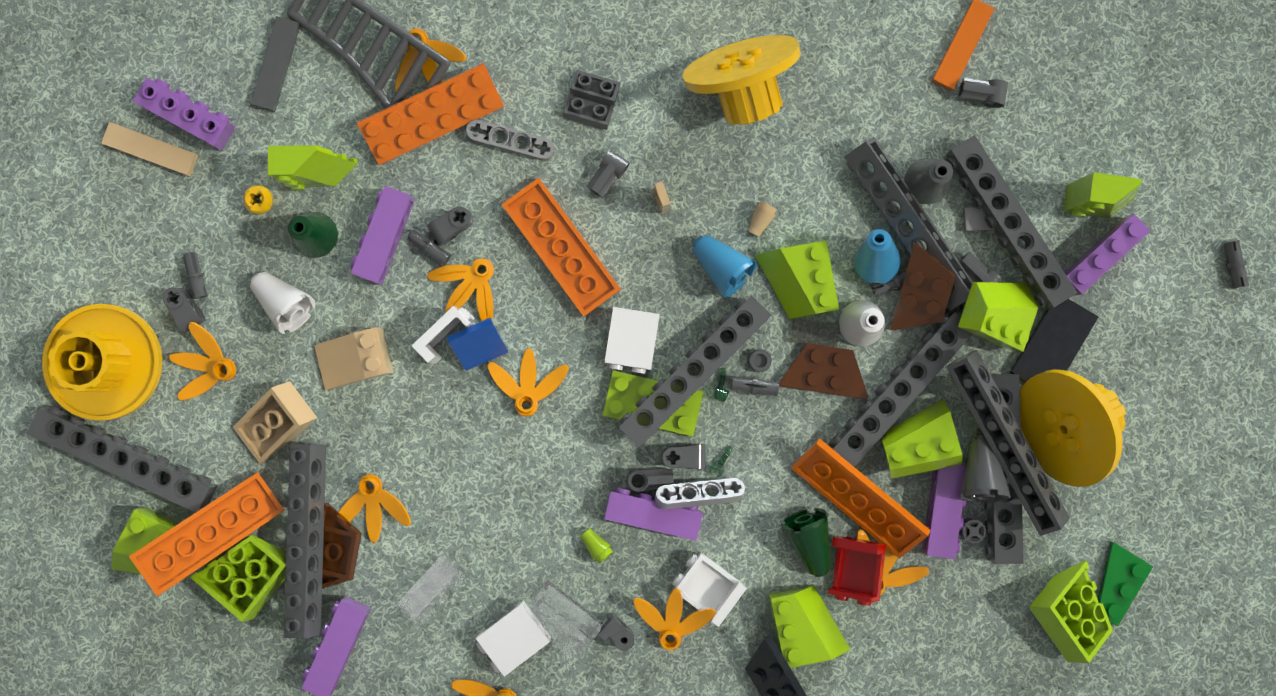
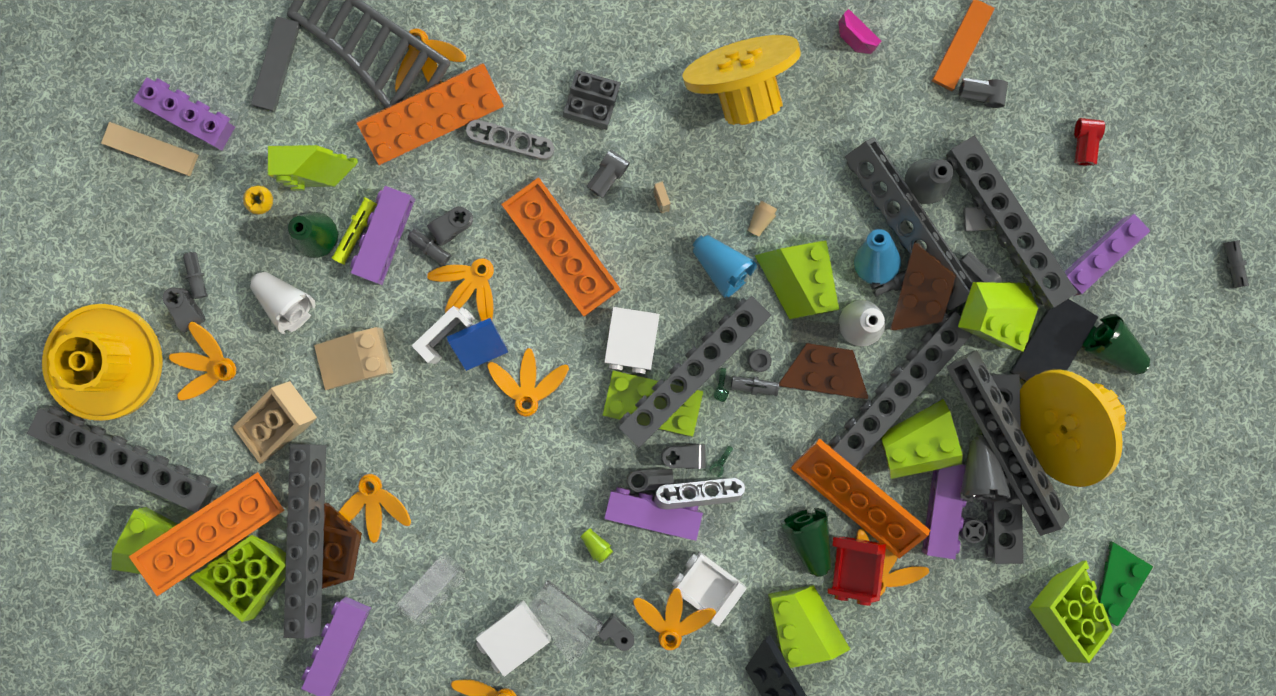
(341, 255): none -> neon yellow pin
(857, 34): none -> dark pink slope
(1088, 134): none -> red piece
(1100, 194): lime wedge -> none
(1117, 345): none -> dark green cone

